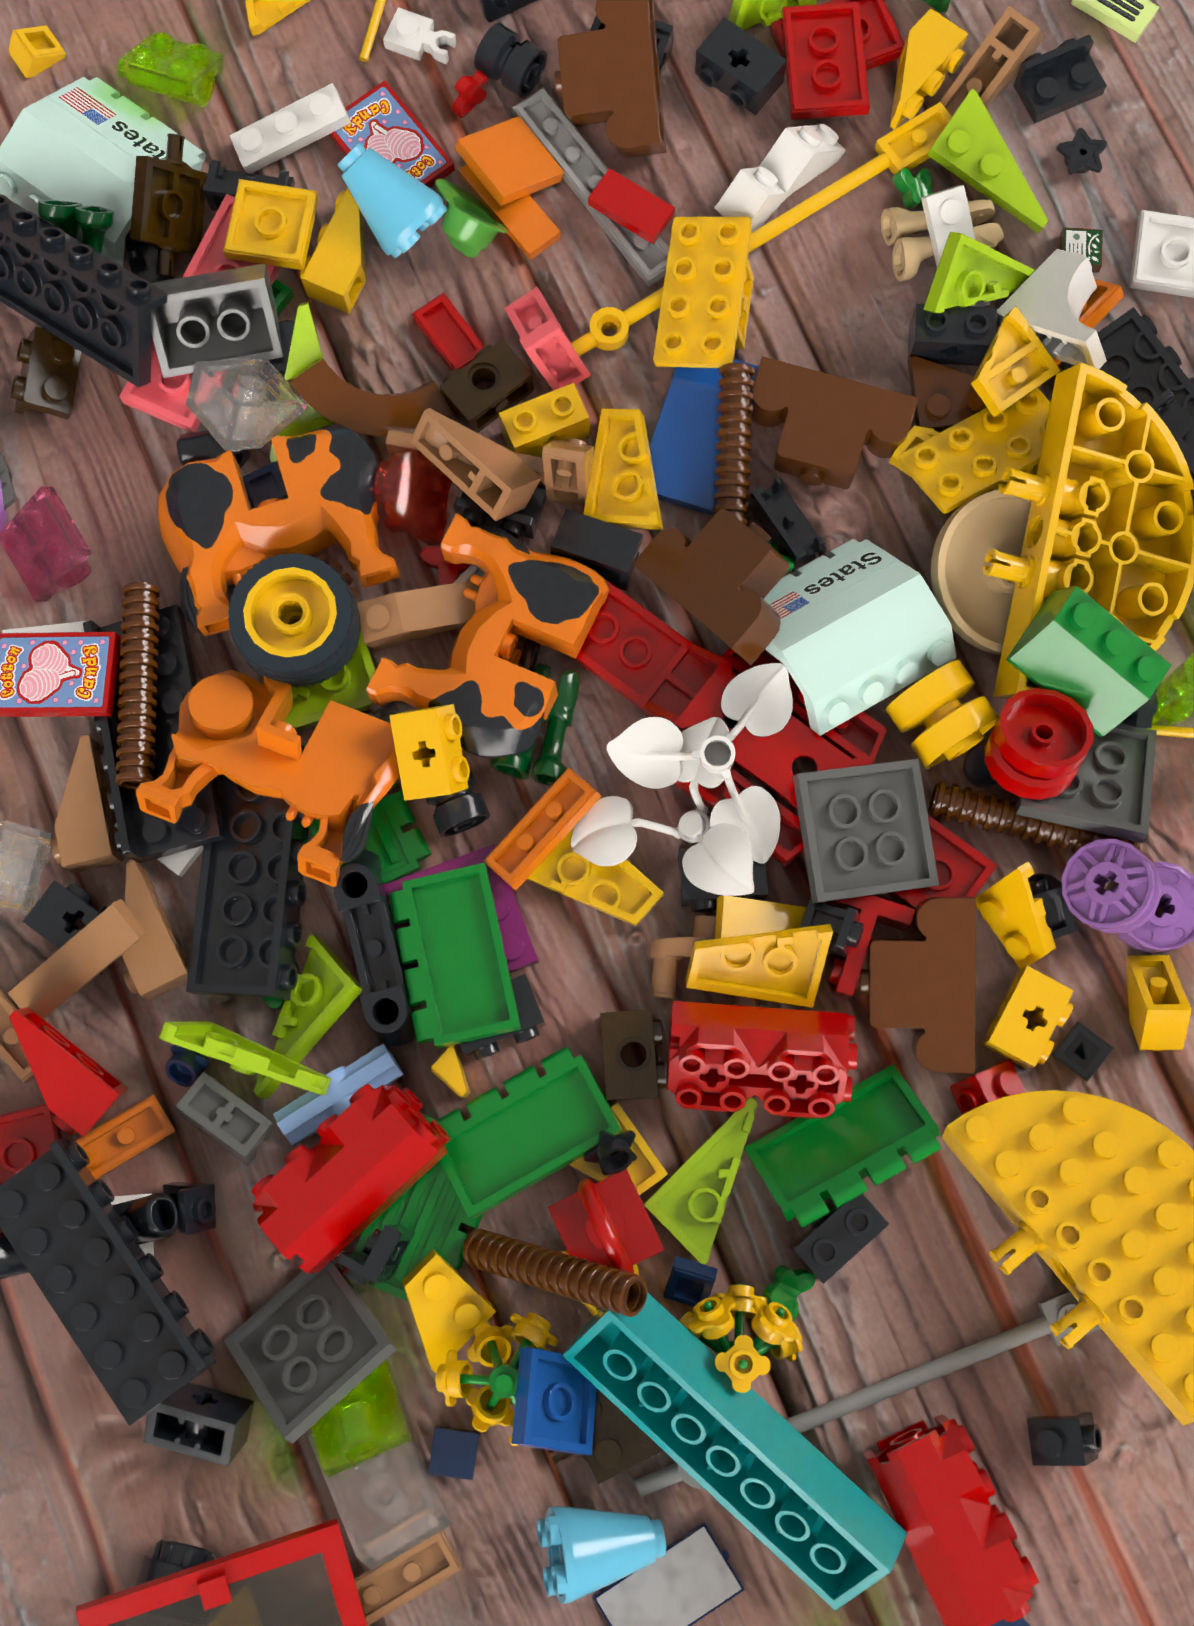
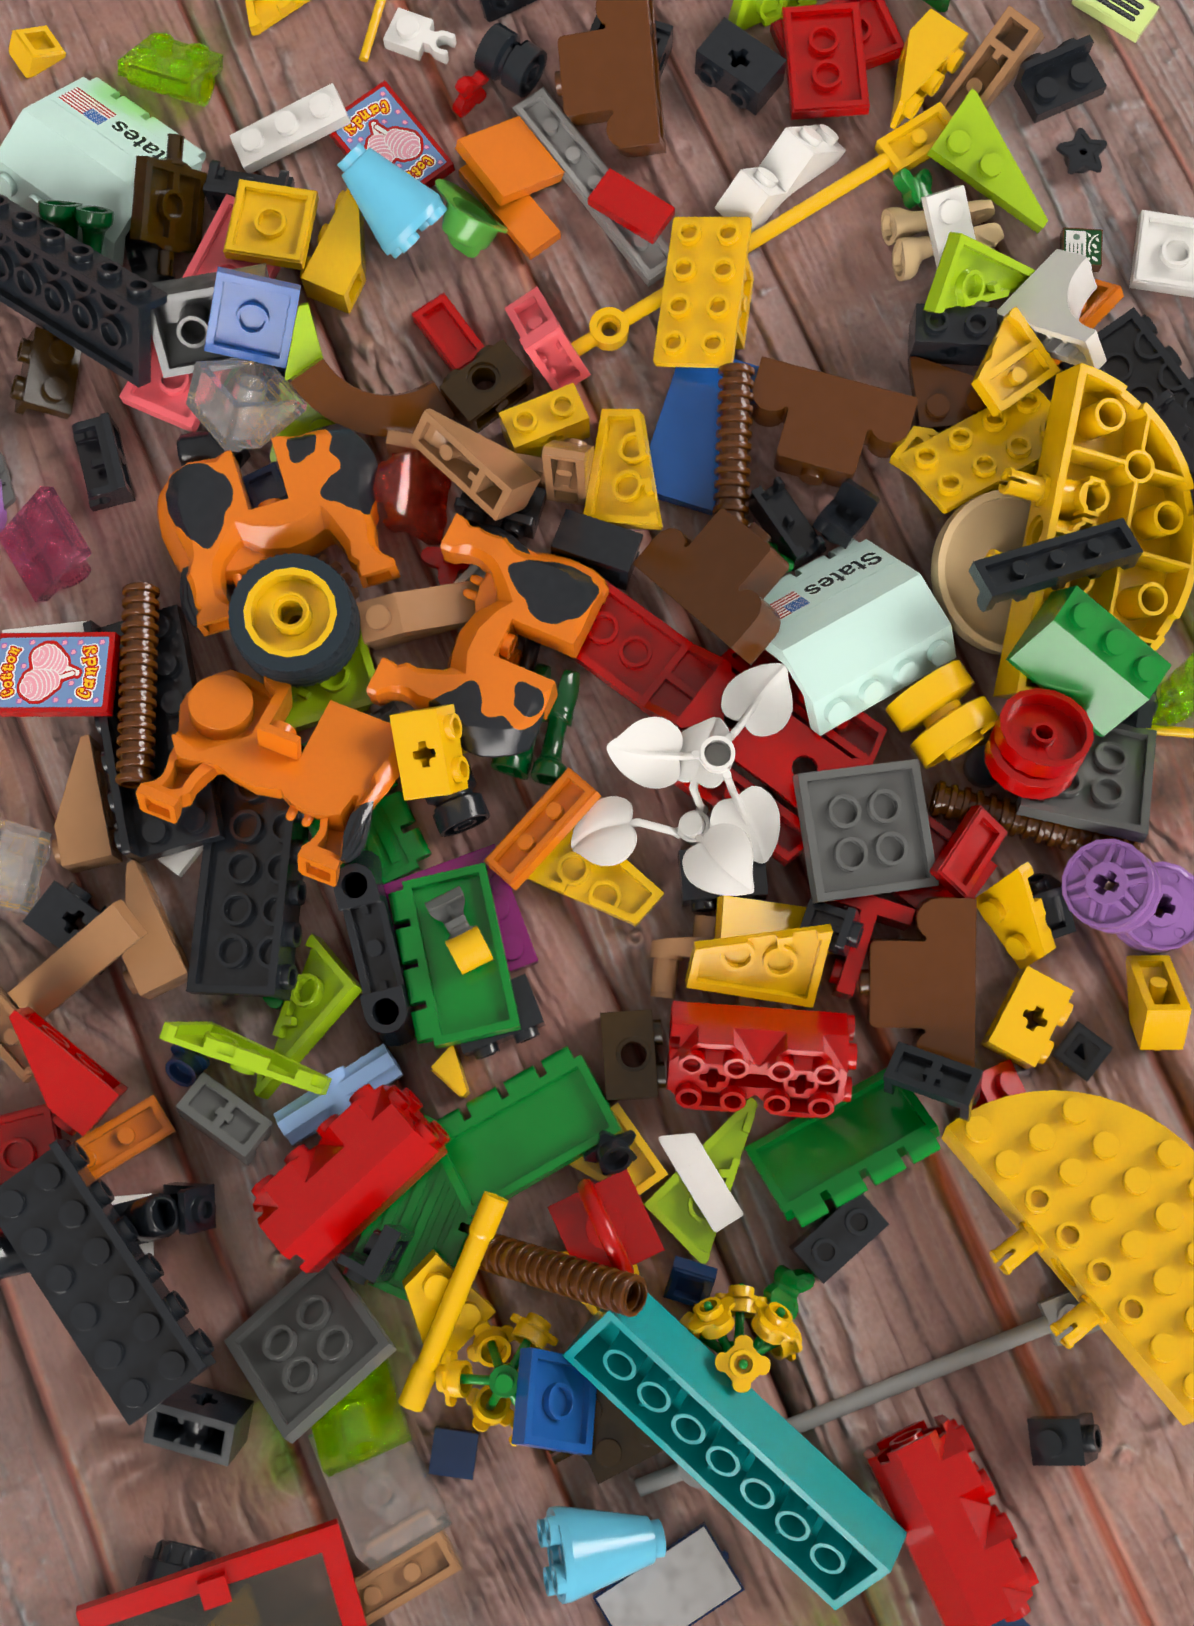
(103, 462): none -> black hinge
(252, 317): none -> tile
(465, 941): none -> leg
(481, 1232): none -> yellow piece
(701, 1179): none -> white sticker
(846, 514): none -> black bracket
(934, 1078): none -> black hinge
(968, 851): none -> red tile
(1054, 563): none -> black hinge

